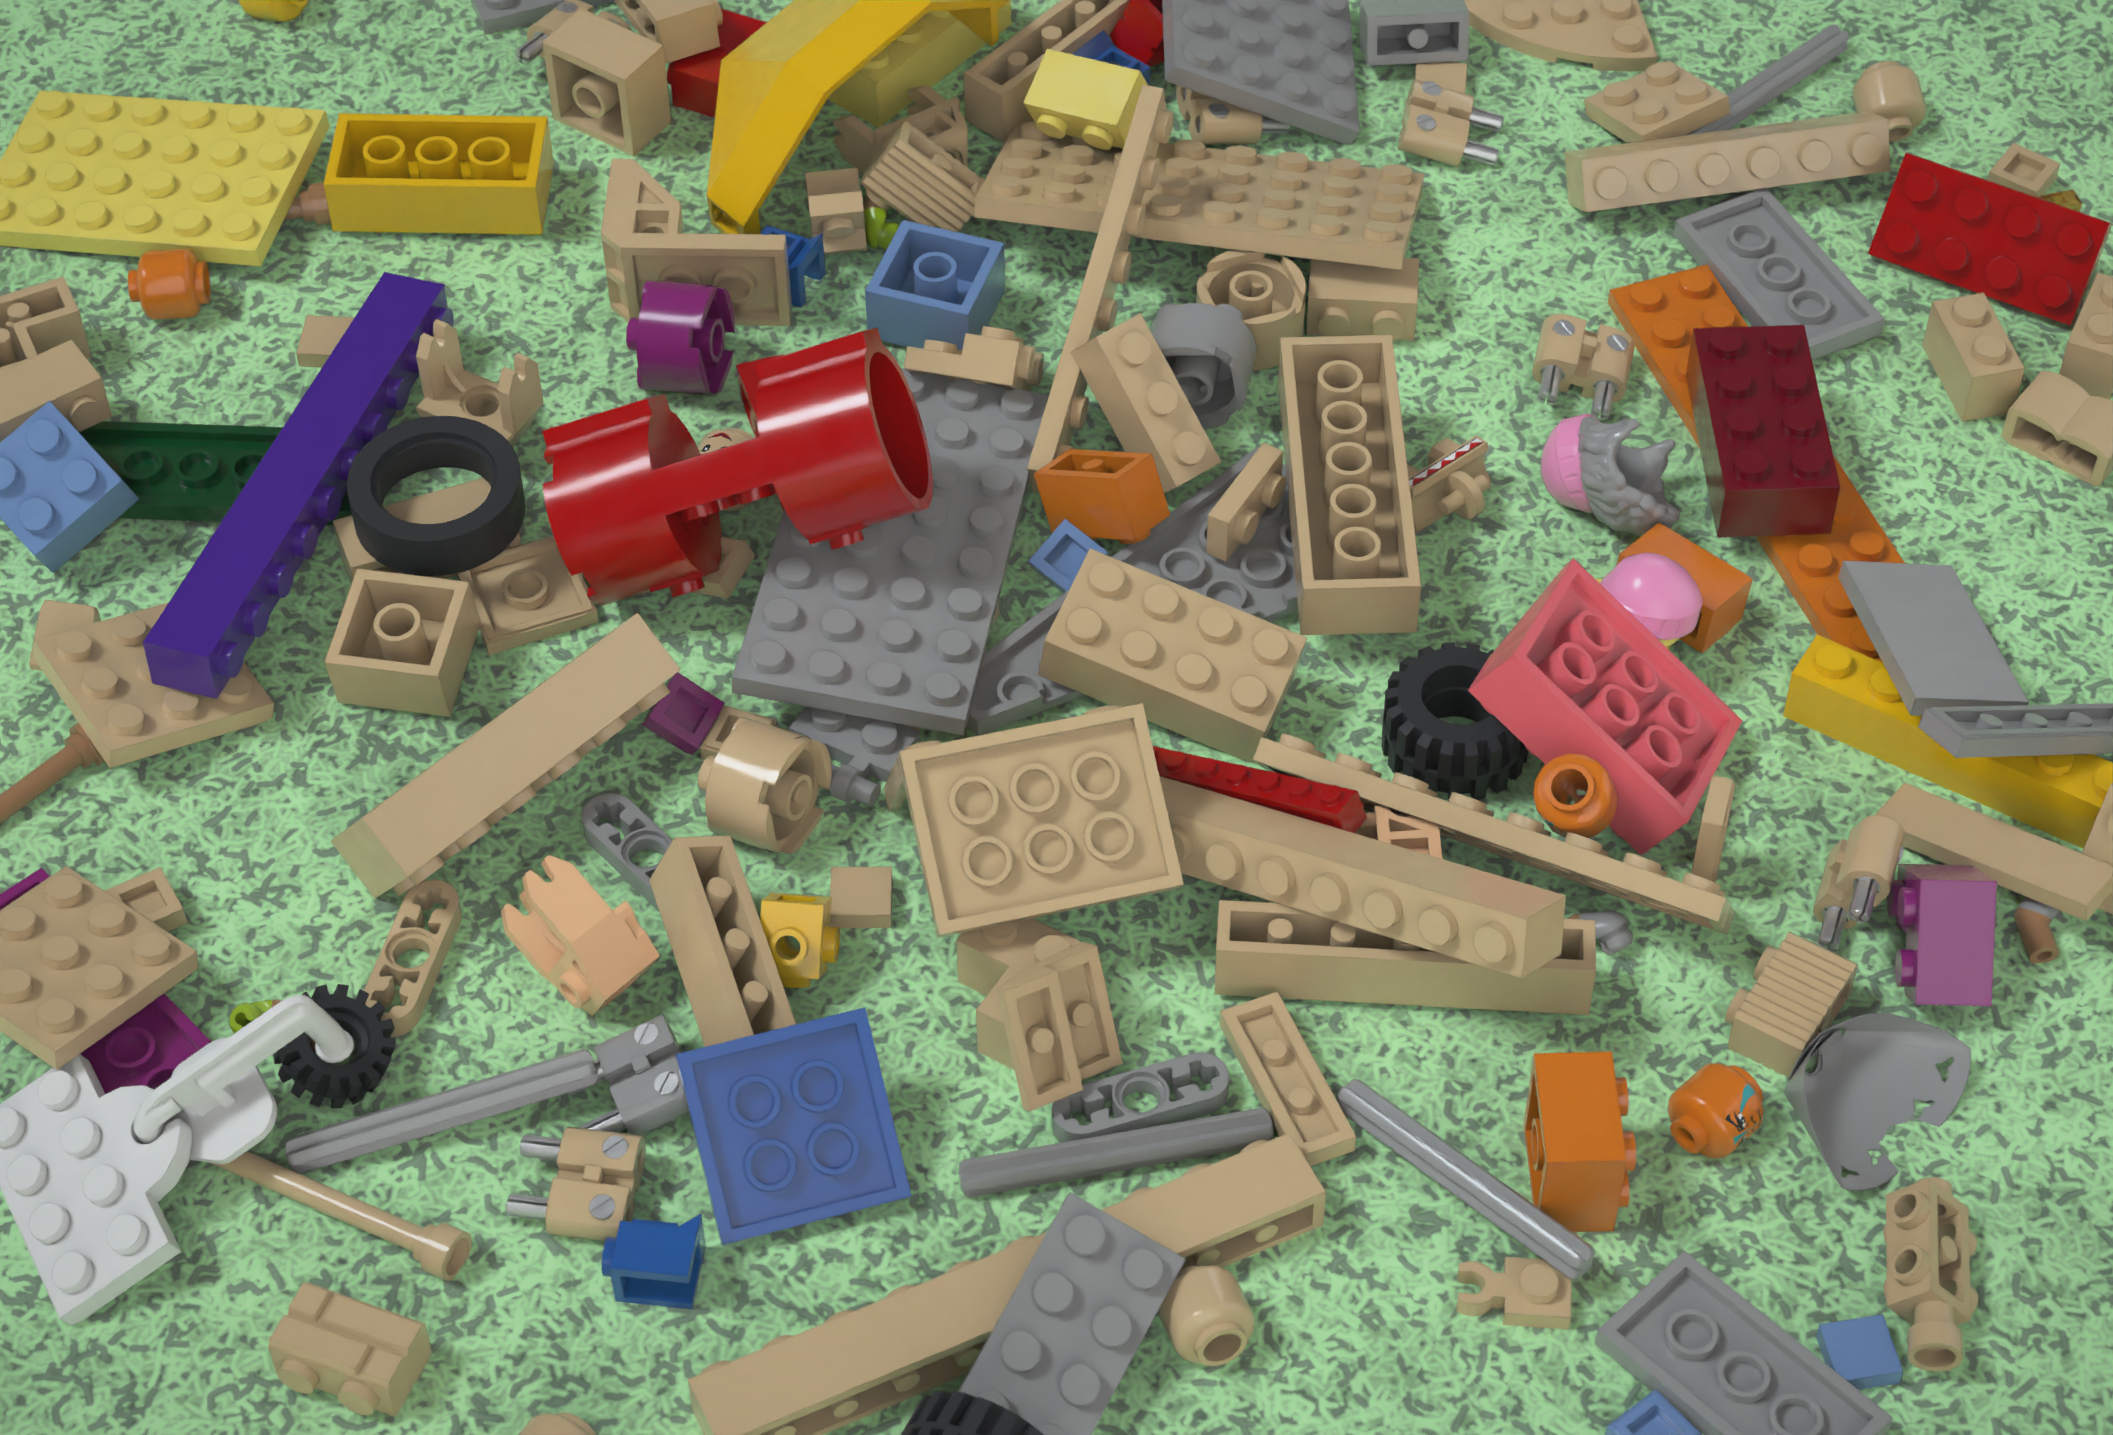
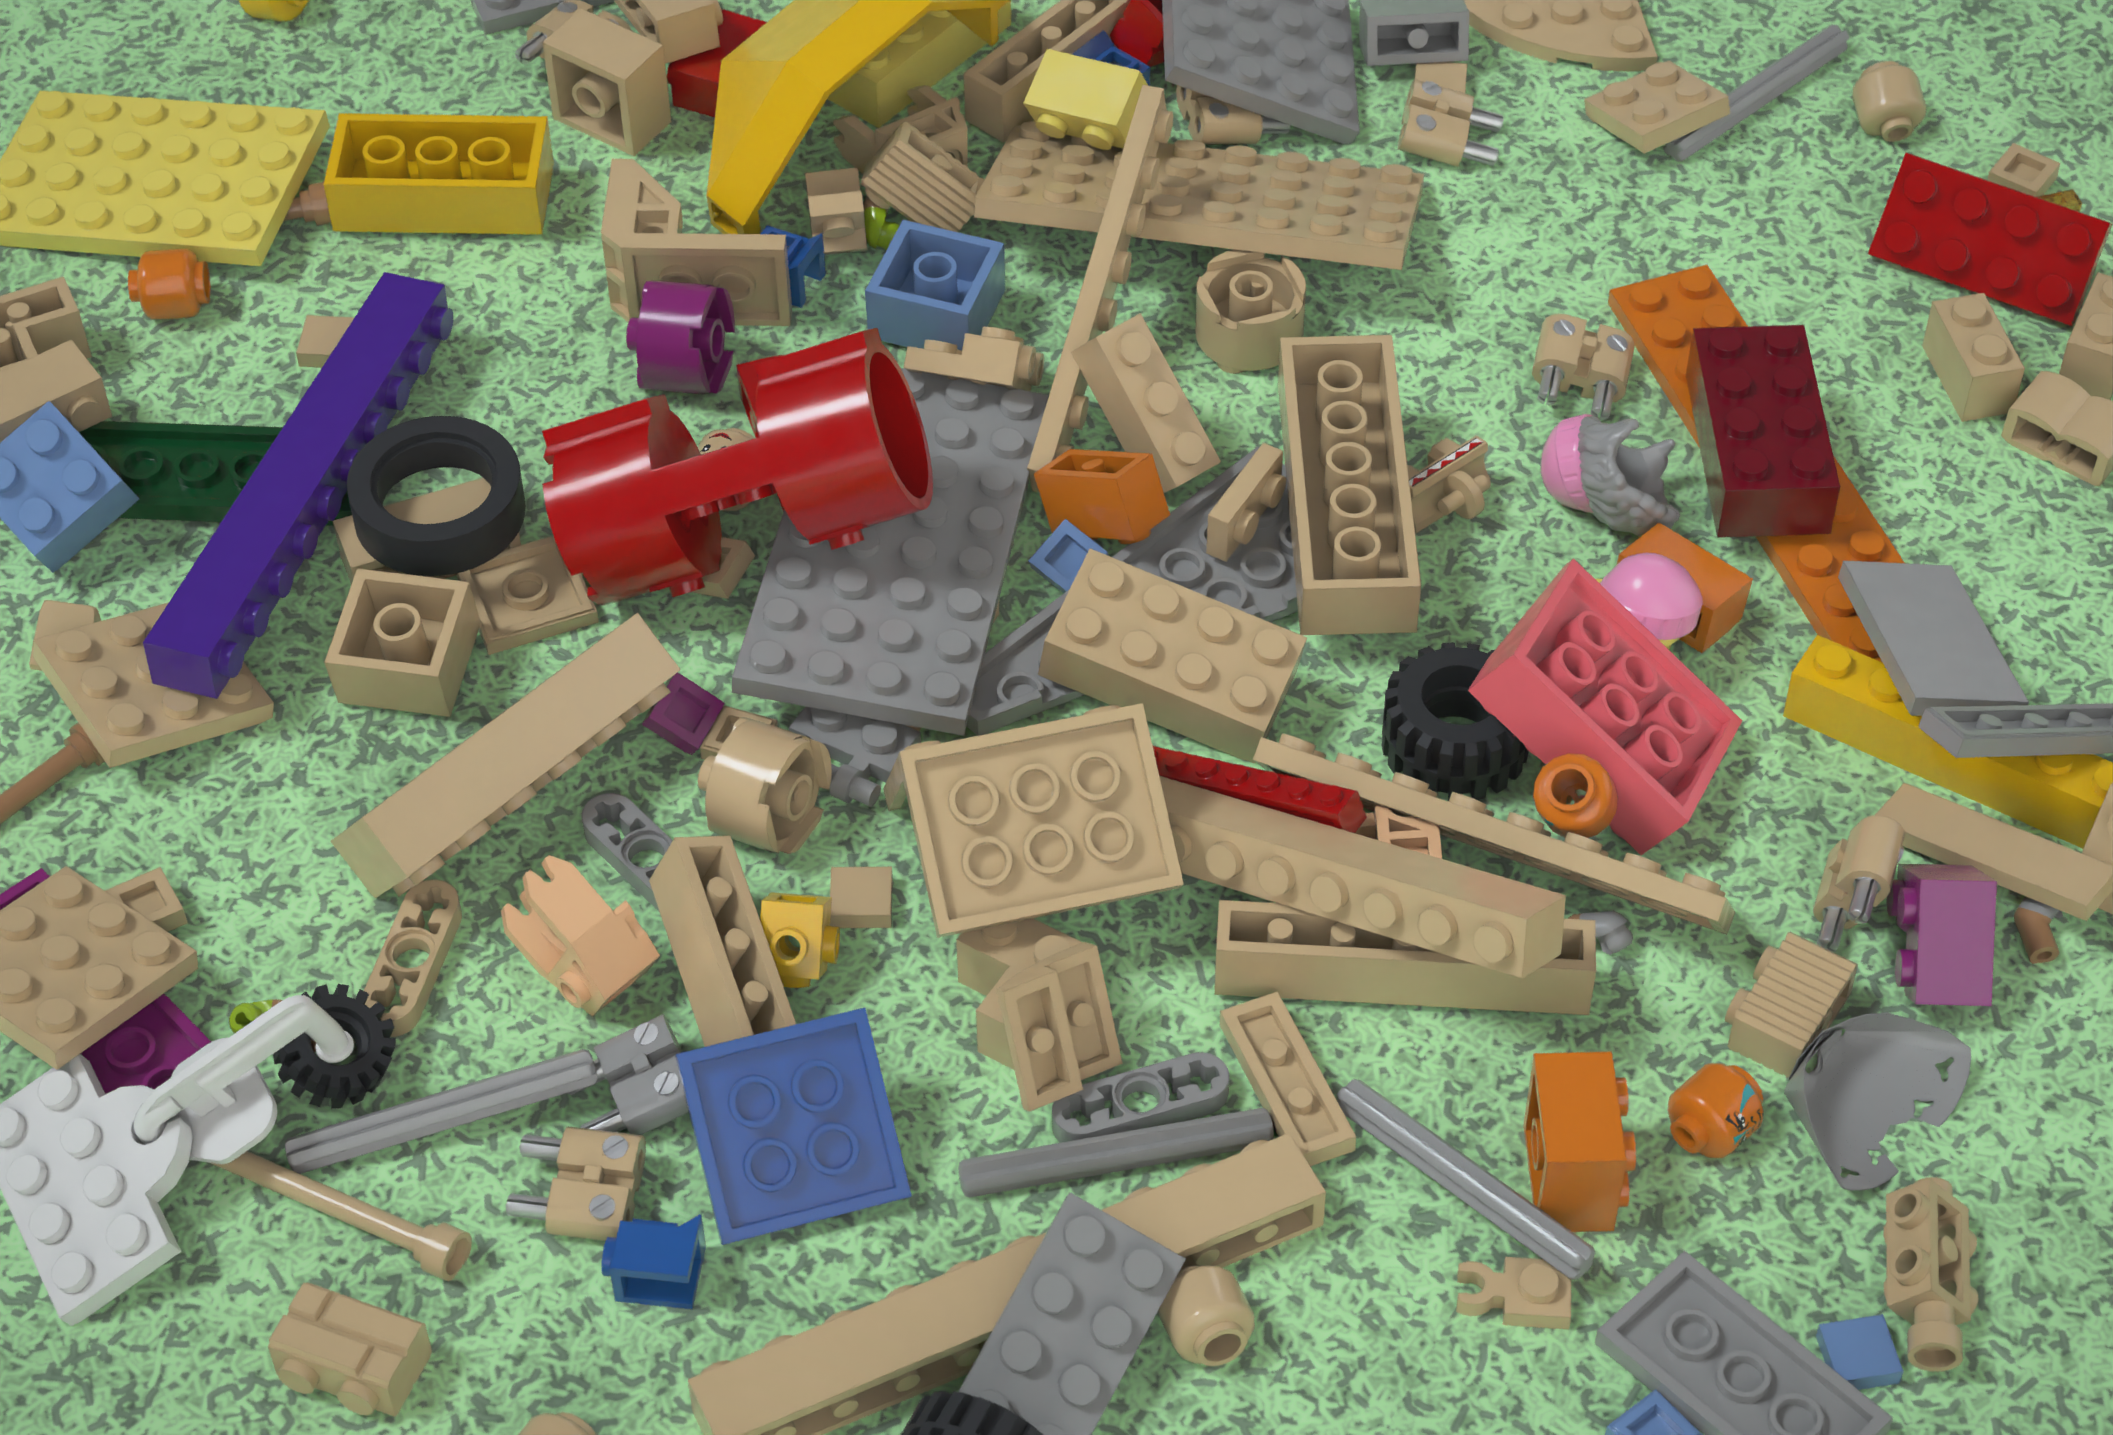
(459, 393): tan piece -> none
(1209, 356): light grey brick -> none
(1362, 299): tan brick -> none
(1713, 828): tan tile -> none
(1727, 161): tan brick -> none
(1778, 272): light grey plate -> none

